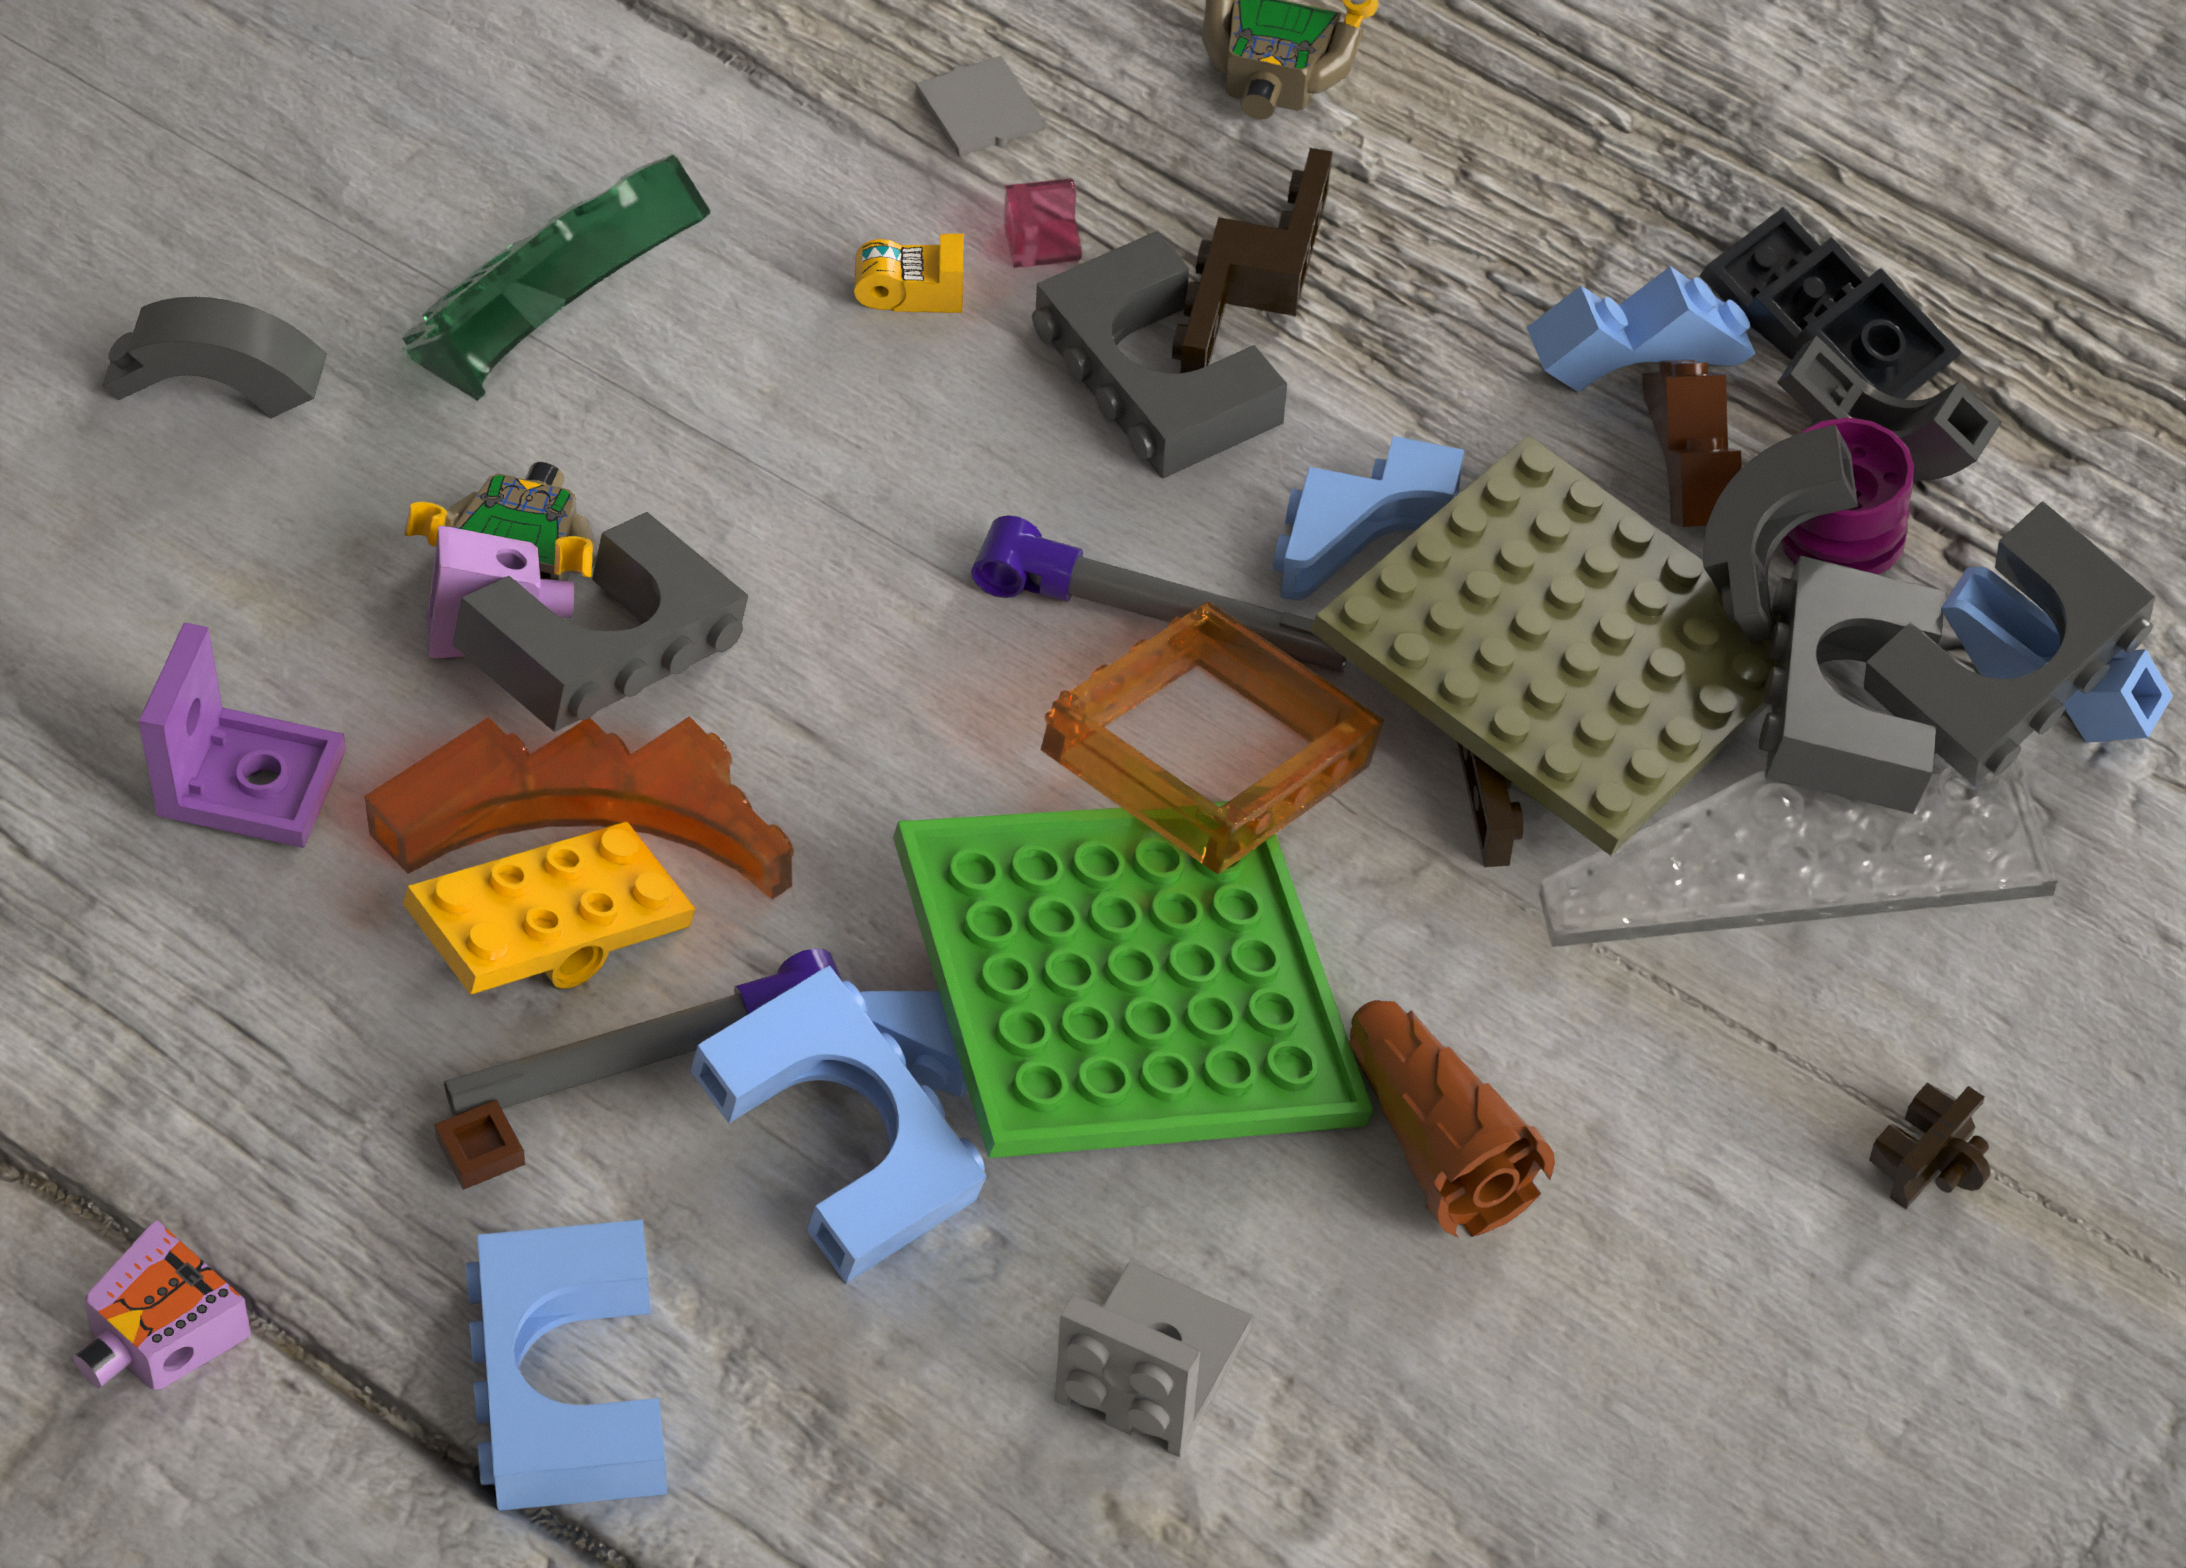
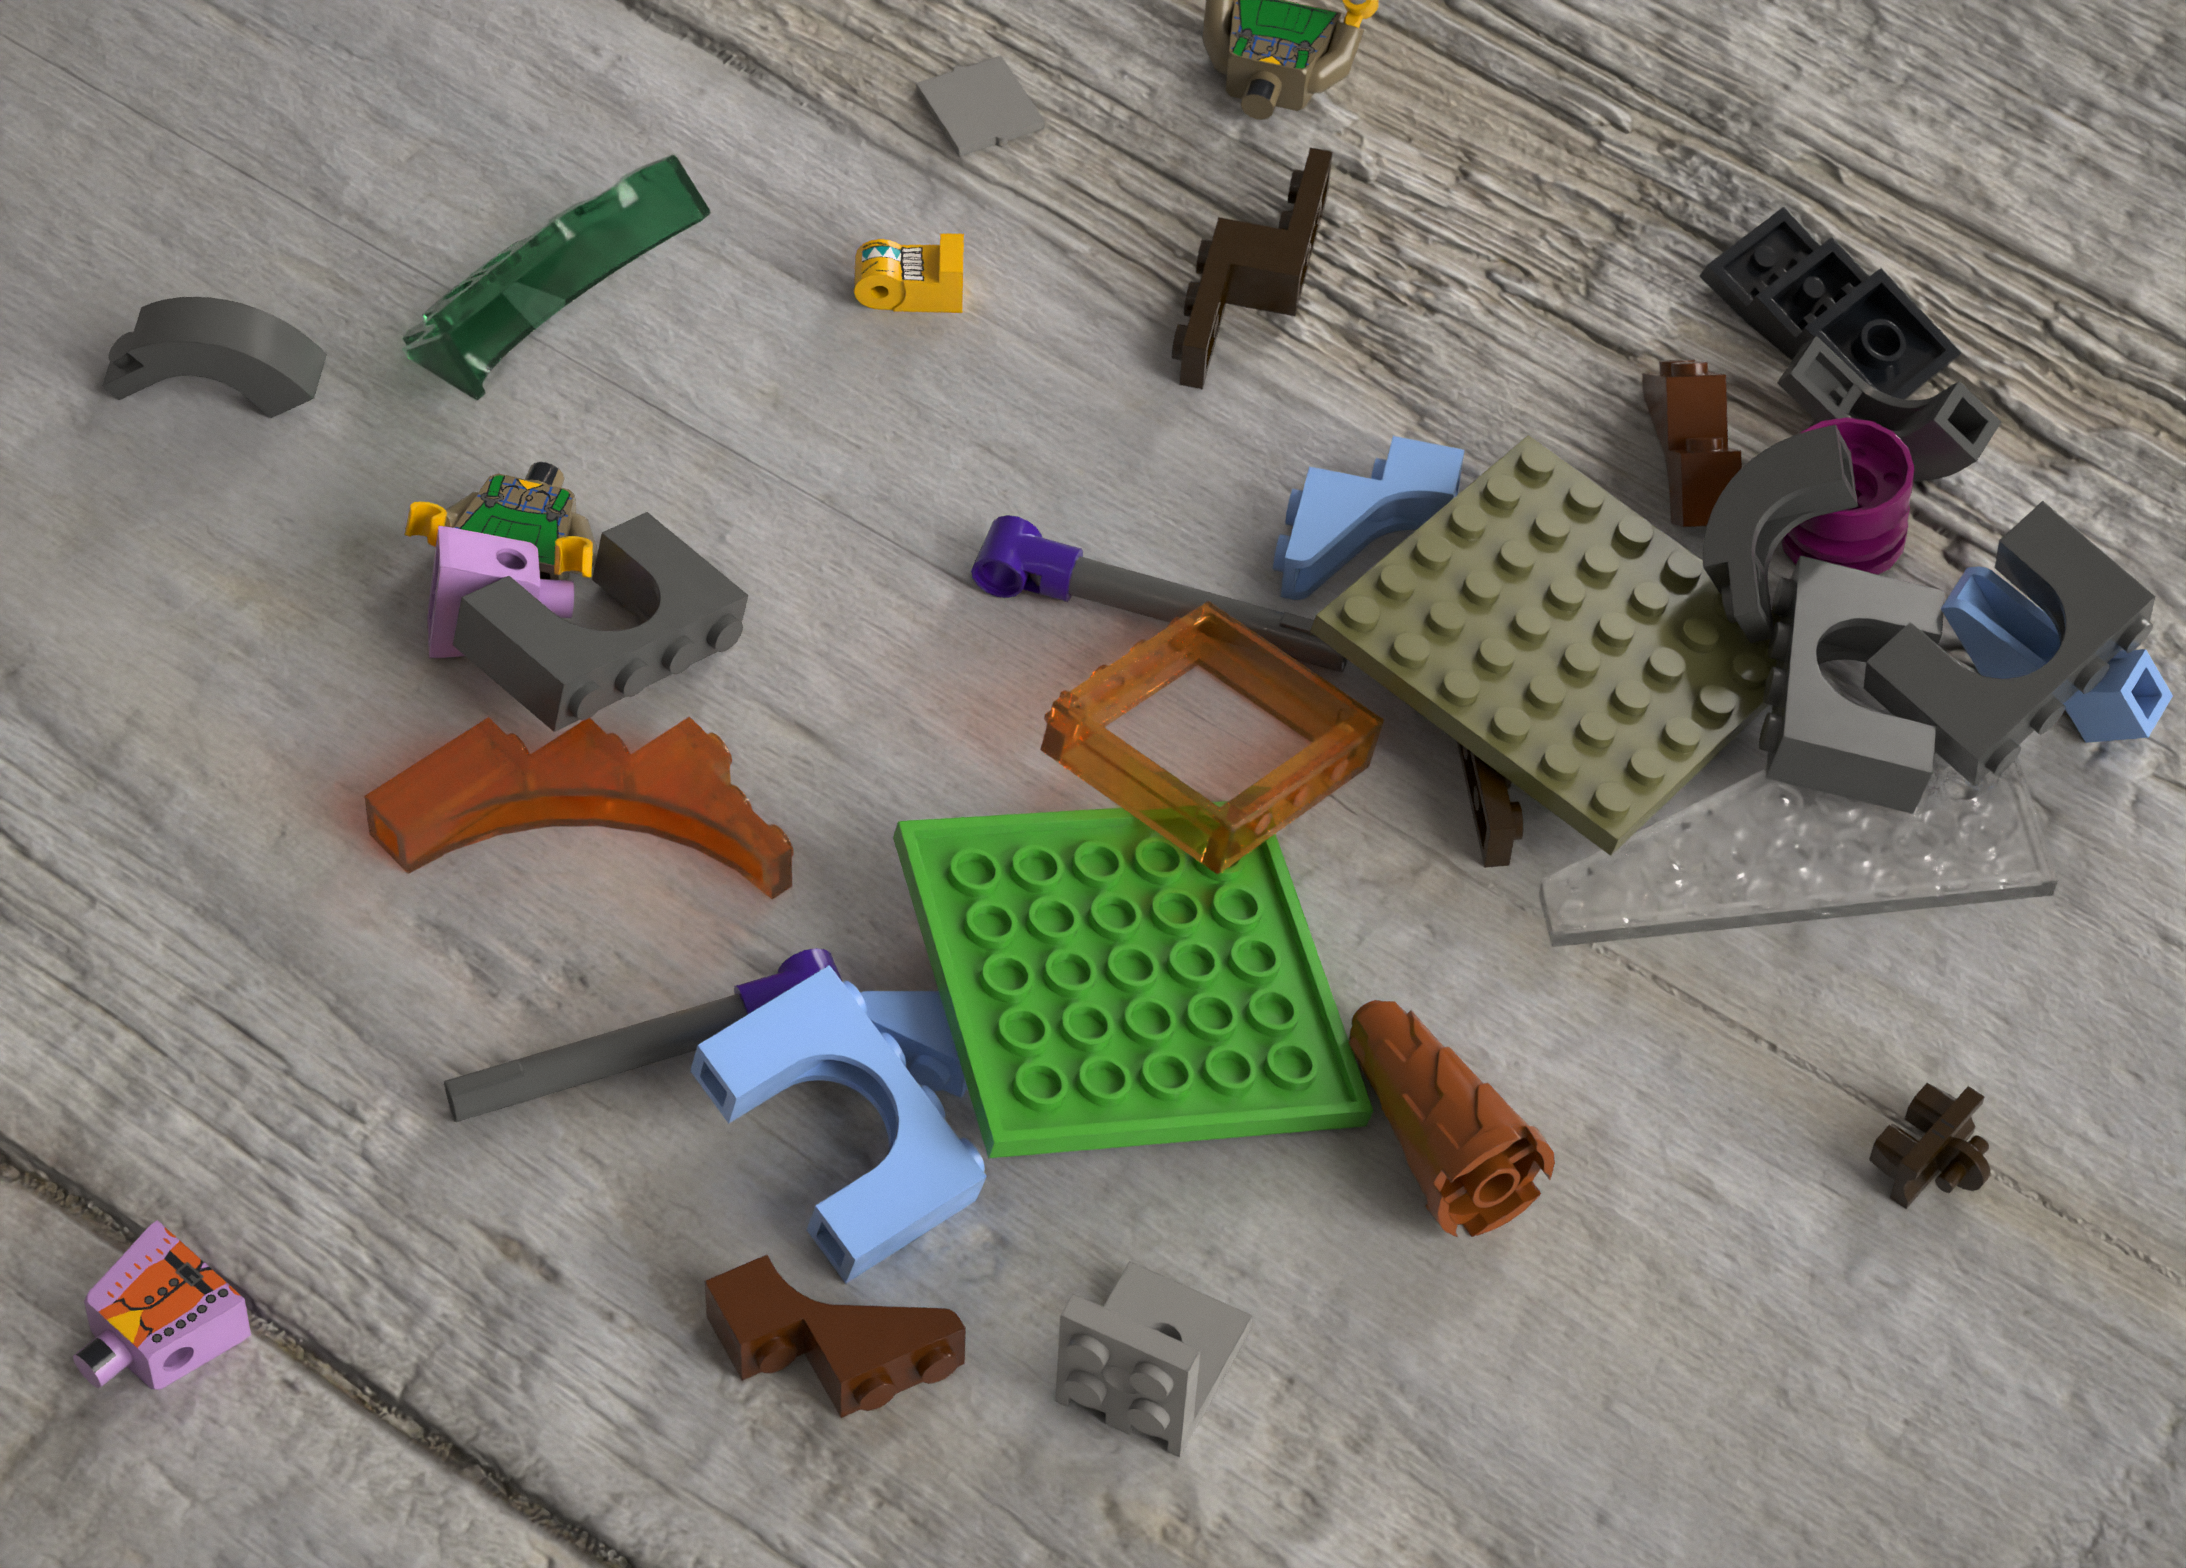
(206, 752): medium lavender bracket -> none
(479, 1144): reddish brown plate -> none
(543, 1447): light blue arch -> none
(549, 909): yellow plate -> none
(855, 1350): none -> reddish brown arch
(1042, 223): clear pink panel -> none
(1165, 415): dark grey arch -> none
(1659, 322): light blue arch -> none

